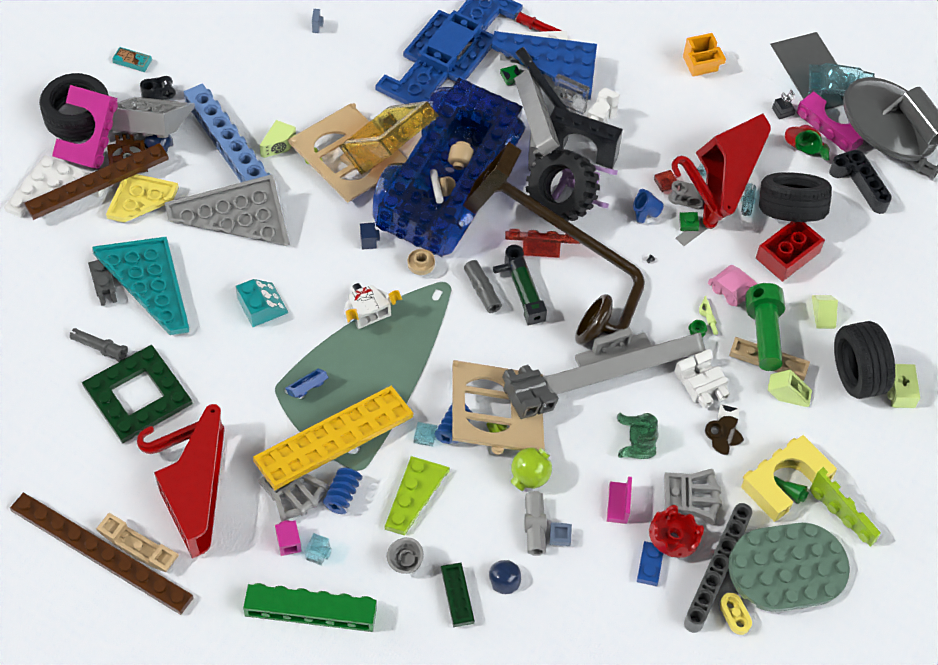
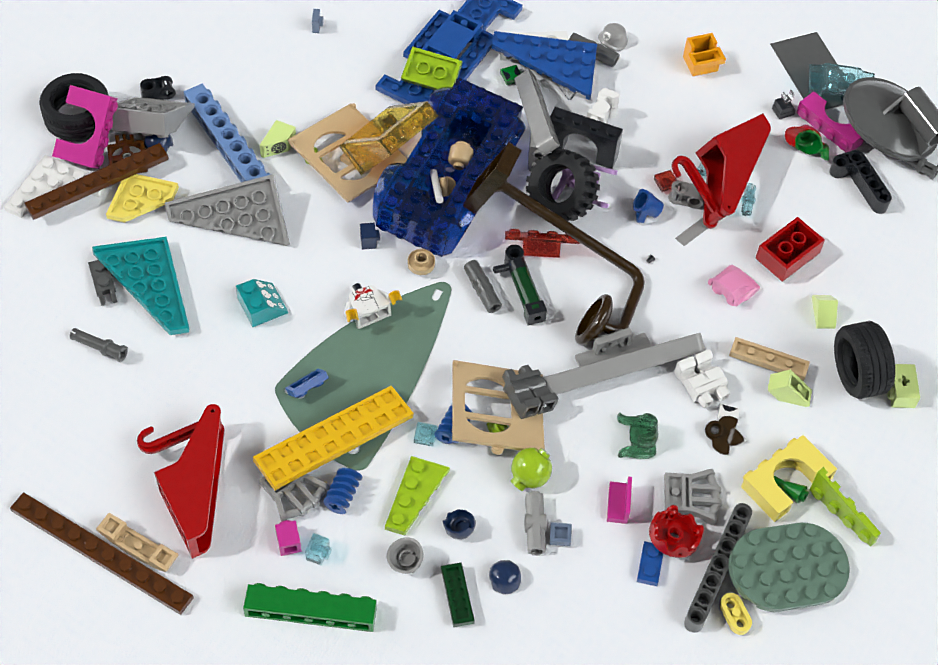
(128, 426): dark green plate -> none
(132, 59): tile -> none
(430, 69): none -> lime plate
(459, 524): none -> dark blue hair
(527, 61): black piece -> none
(533, 23): red axle -> none
(572, 93): clear tile -> none
(602, 53): none -> dark grey axle
(613, 36): none -> light grey helmet
(689, 221): green plate -> none
(698, 324): green plate -> none
(708, 314): yellowish green hand -> none
(766, 304): green piece -> none
(795, 197): black tyre -> none

